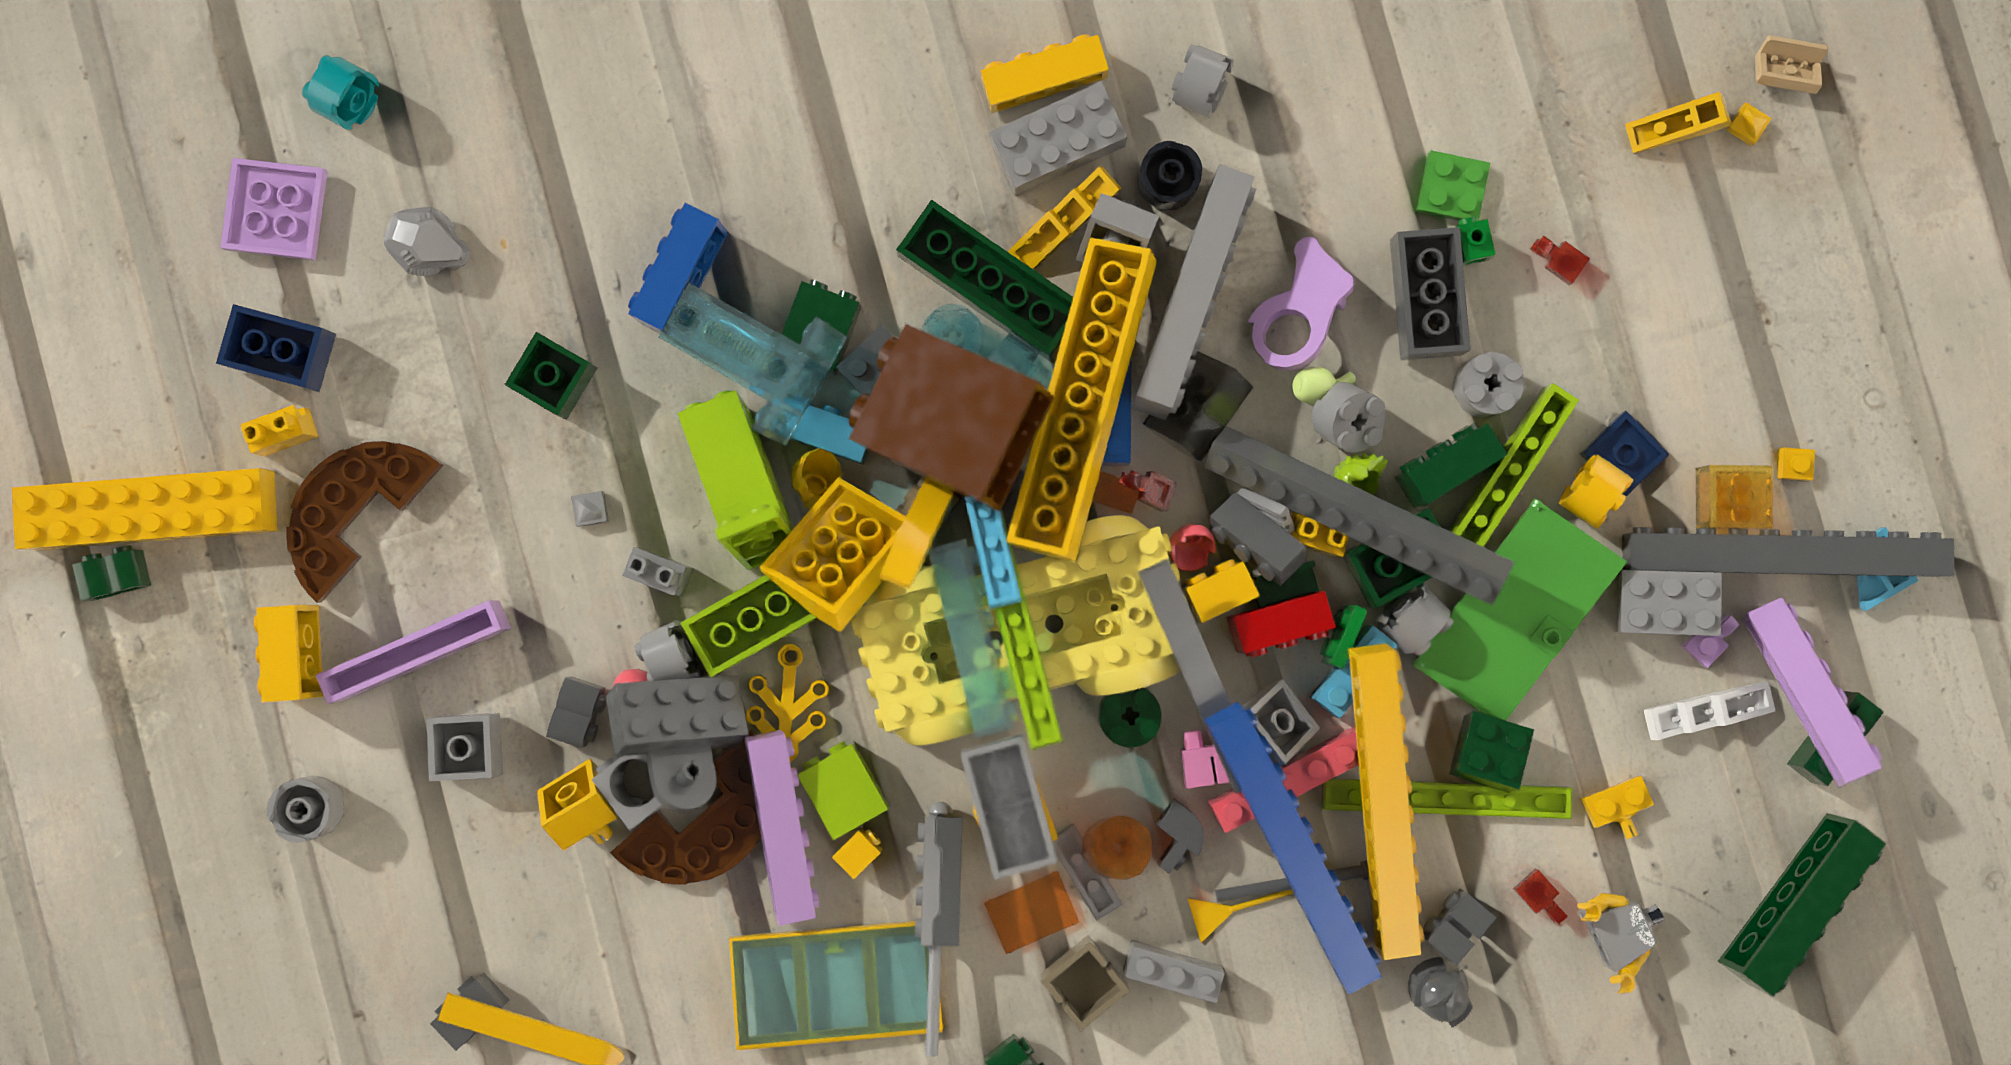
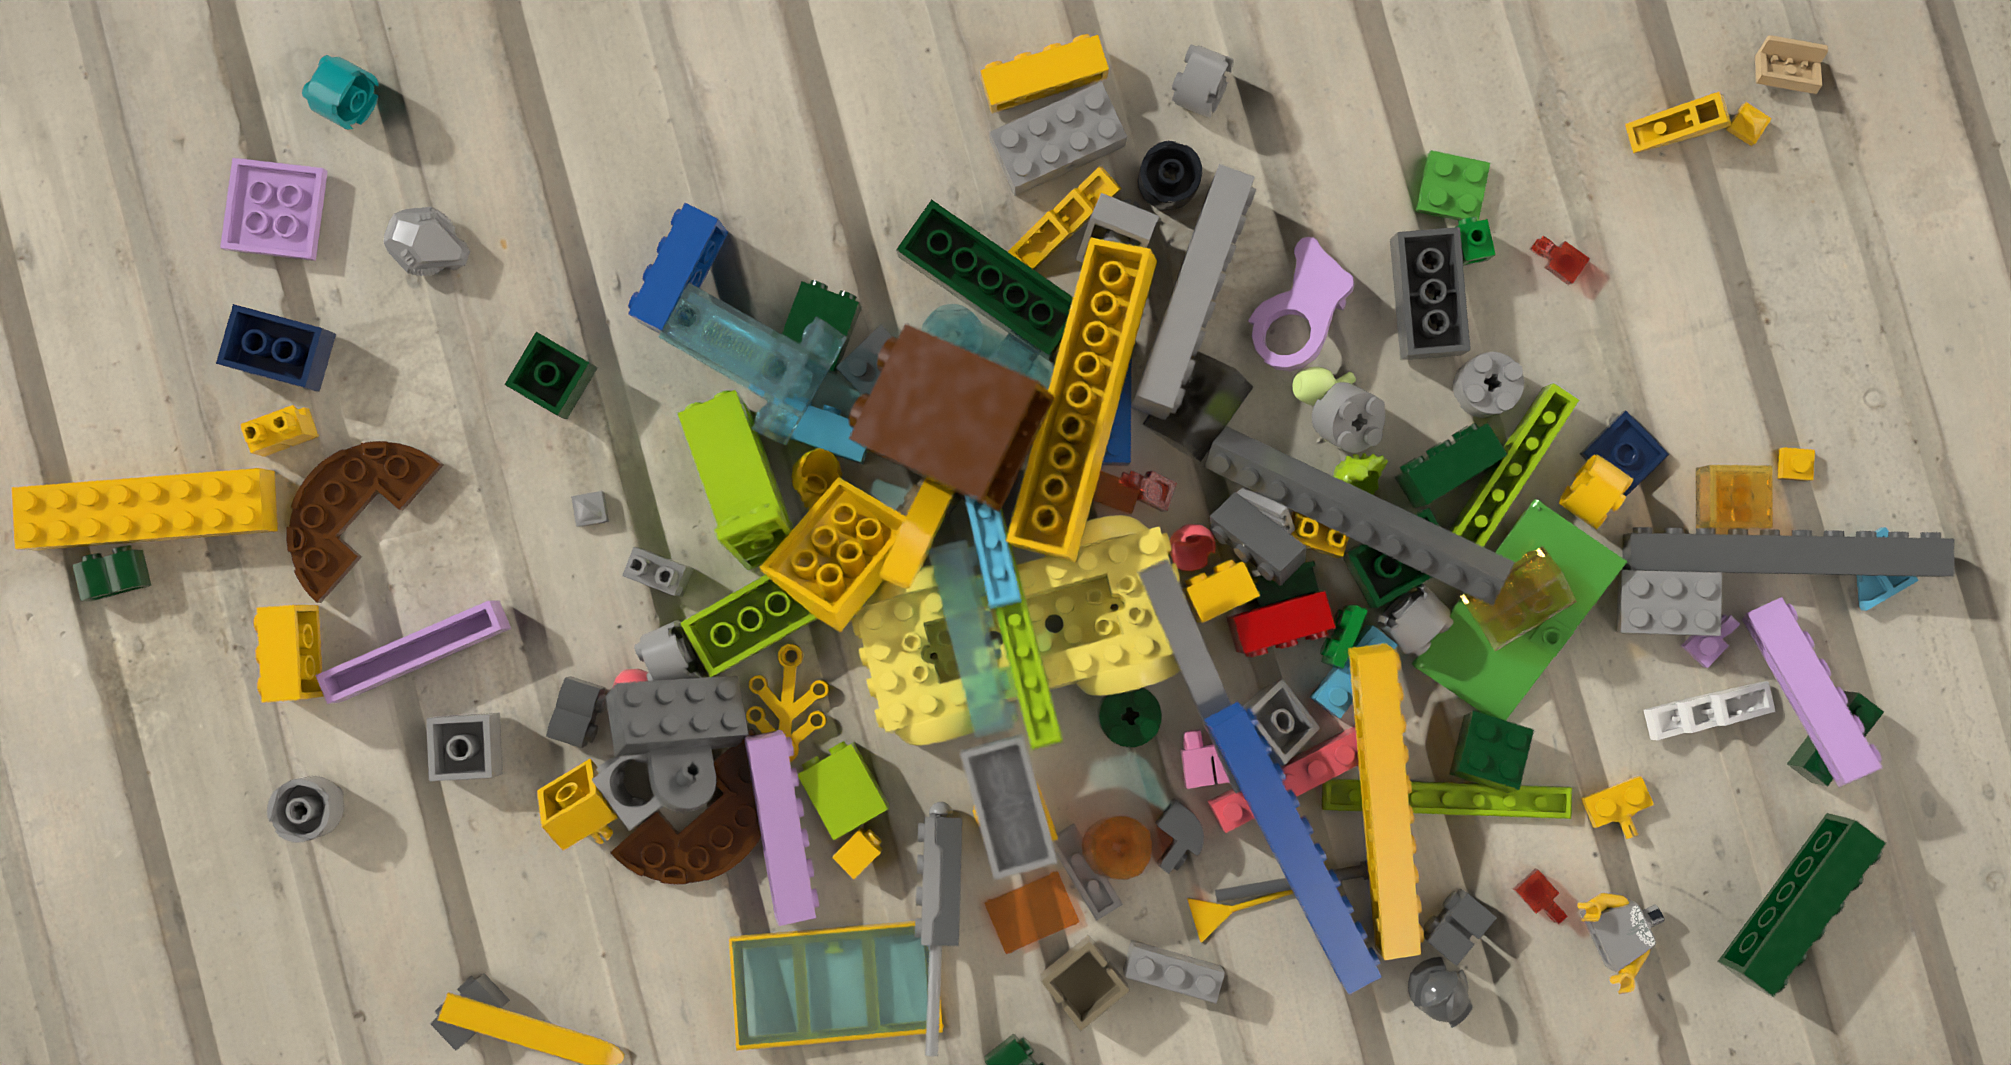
(1528, 598): none -> clear yellow slope

